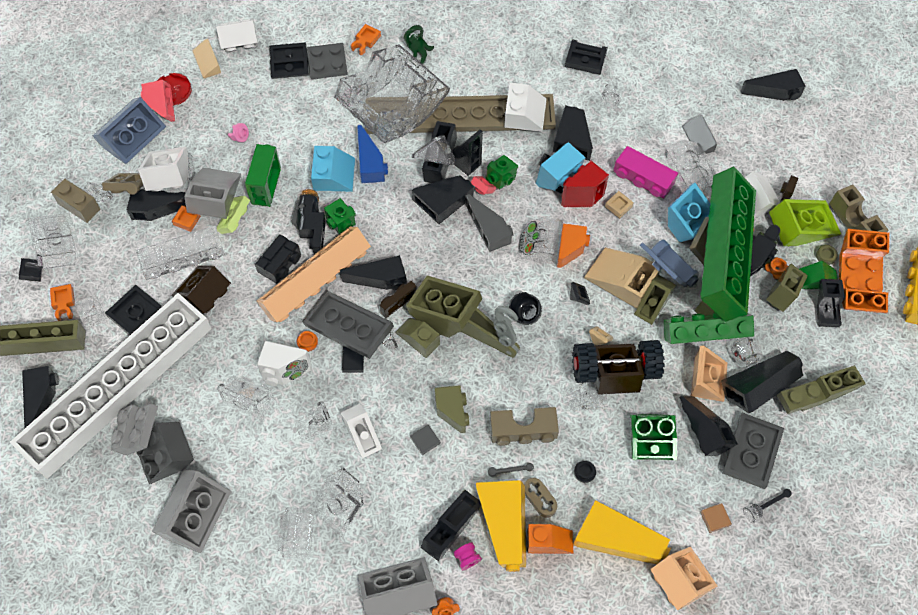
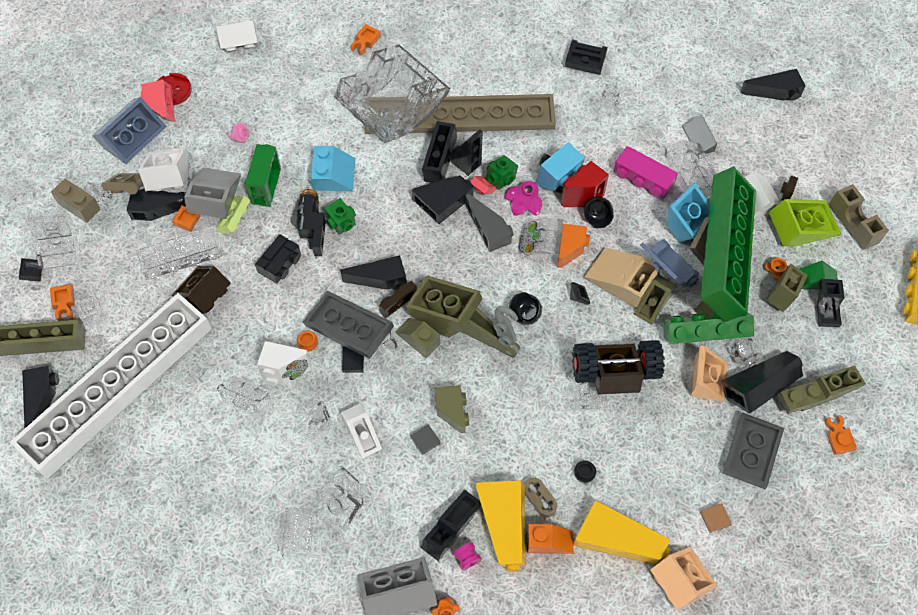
(133, 310): black plate -> none
(133, 429): light grey plate -> none
(166, 452): dark grey slope -> none
(192, 510): light grey slope -> none
(206, 59): tan slope -> none
(288, 60): black slope -> none
(313, 274): light nougat brick -> none
(327, 61): dark grey plate -> none
(371, 160): blue slope -> none
(416, 42): dark green piece -> none
(436, 151): clear slope -> none
(492, 471): dark grey hinge -> none
(506, 430): dark tan arch -> none
(524, 108): white slope -> none
(524, 201): none -> dark pink plate
(574, 129): black slope -> none
(598, 212): none -> black hair
(599, 336): tan slope -> none
(619, 204): tan plate -> none
(653, 437): green slope -> none
(711, 431): black slope -> none
(757, 510): clear hinge -> none
(764, 248): black hinge -> none
(827, 254): olive tile -> none
(840, 439): none -> orange plate
(863, 270): orange slope -> none

